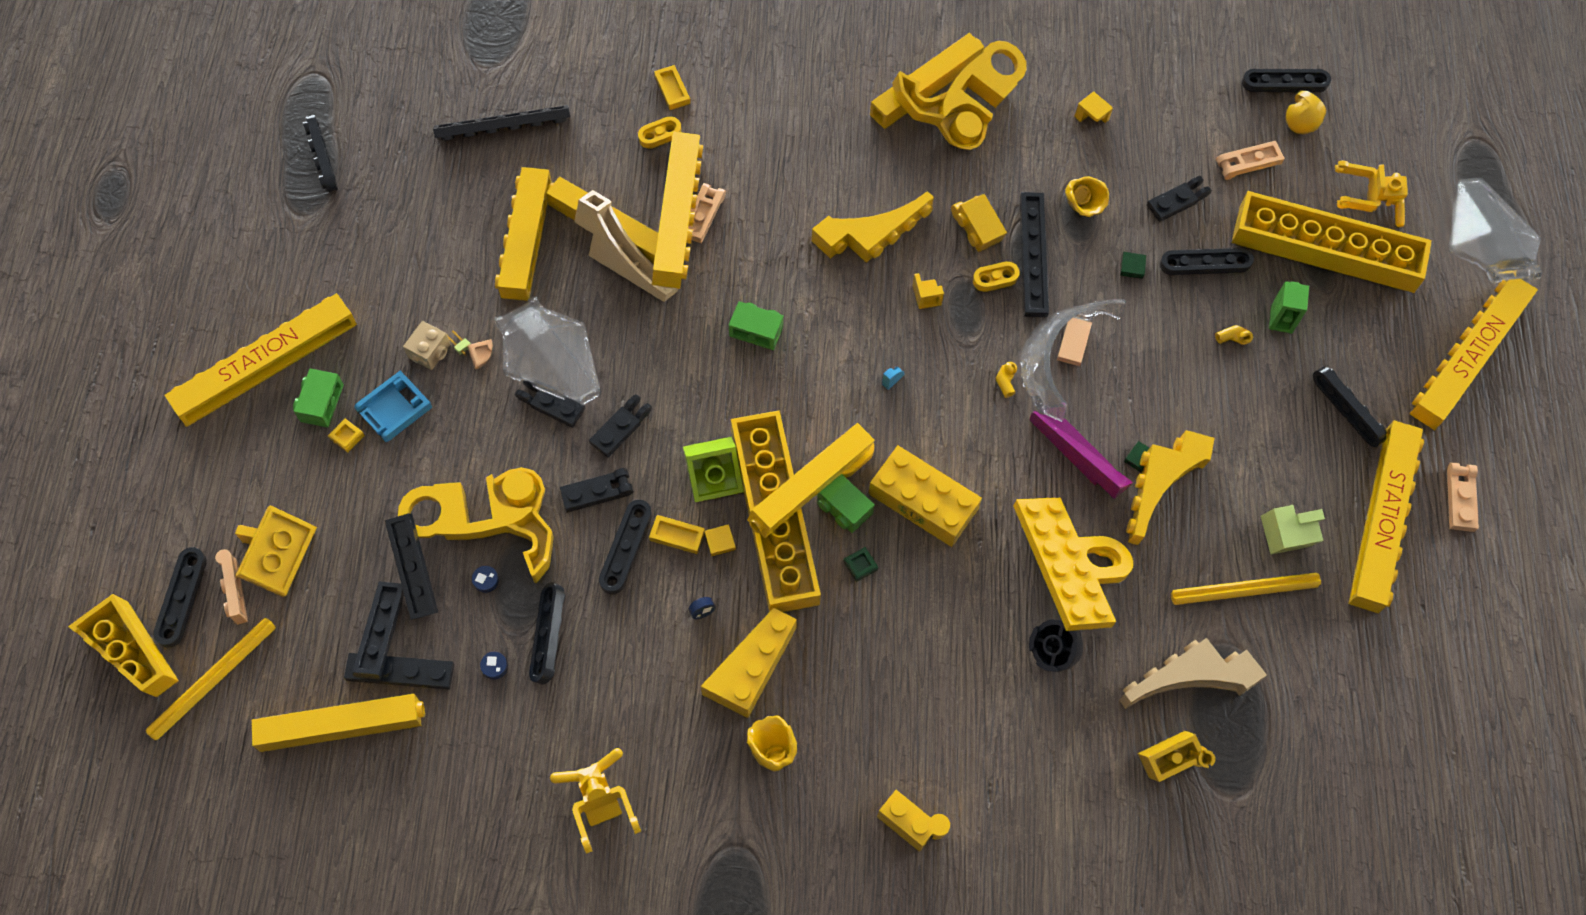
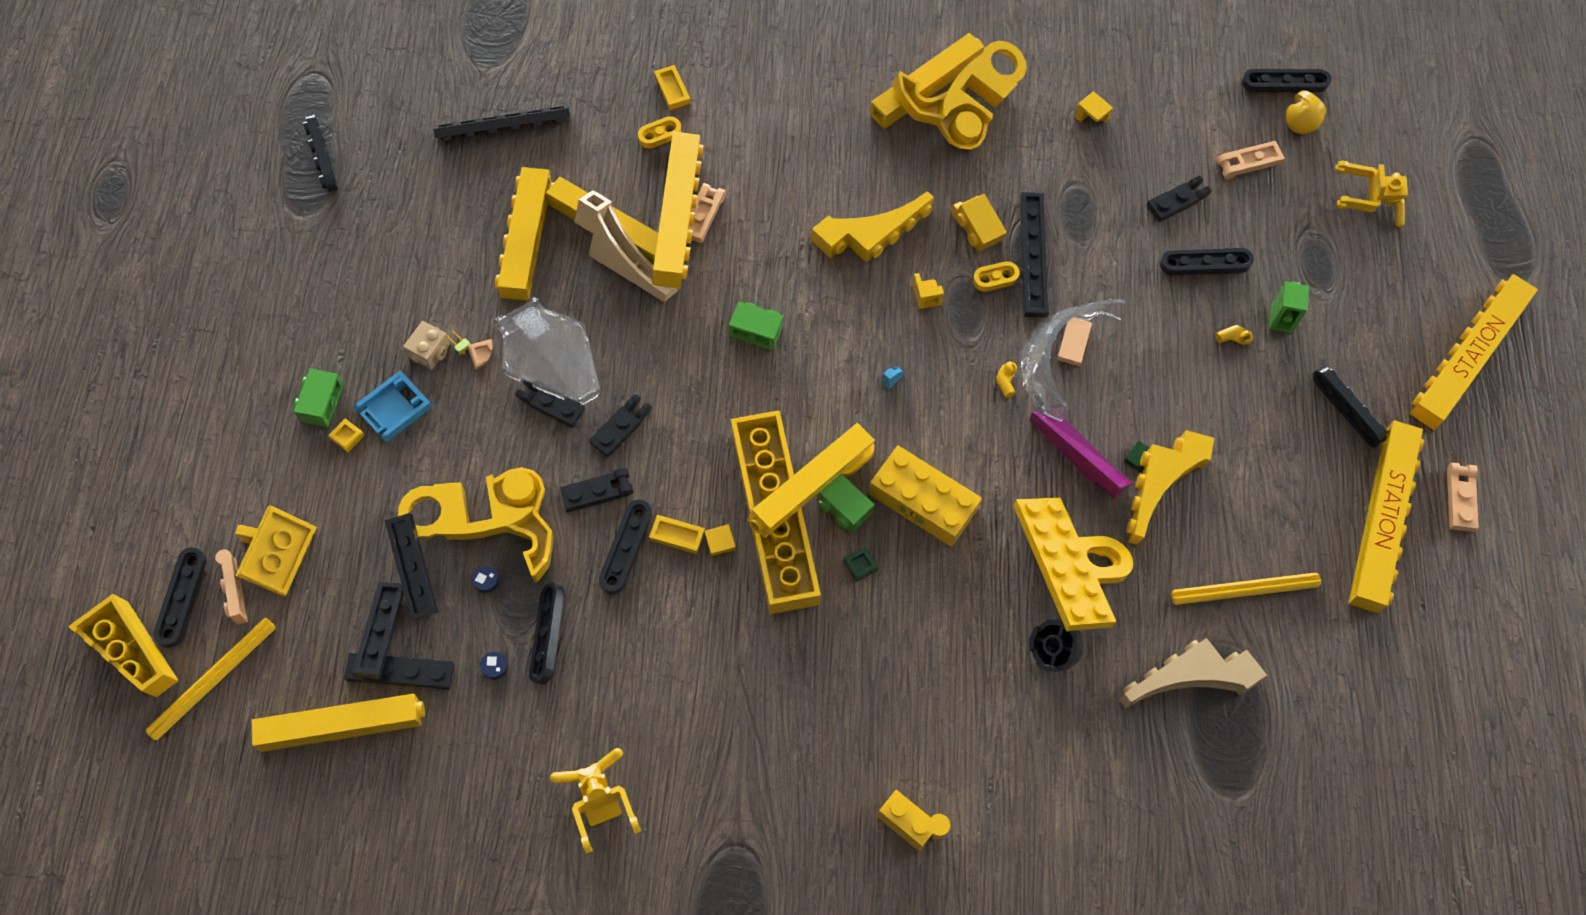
(260, 360): yellow brick -> none
(701, 608): dark blue tile -> none
(713, 469): lime slope -> none
(749, 667): yellow wedge -> none
(772, 742): yellow hair -> none
(1087, 196): yellow hair -> none
(1133, 265): dark green tile -> none
(1175, 756): yellow hinge -> none
(1291, 531): yellowish green plate -> none
(1332, 242): yellow brick -> none
(1492, 234): clear windscreen -> none

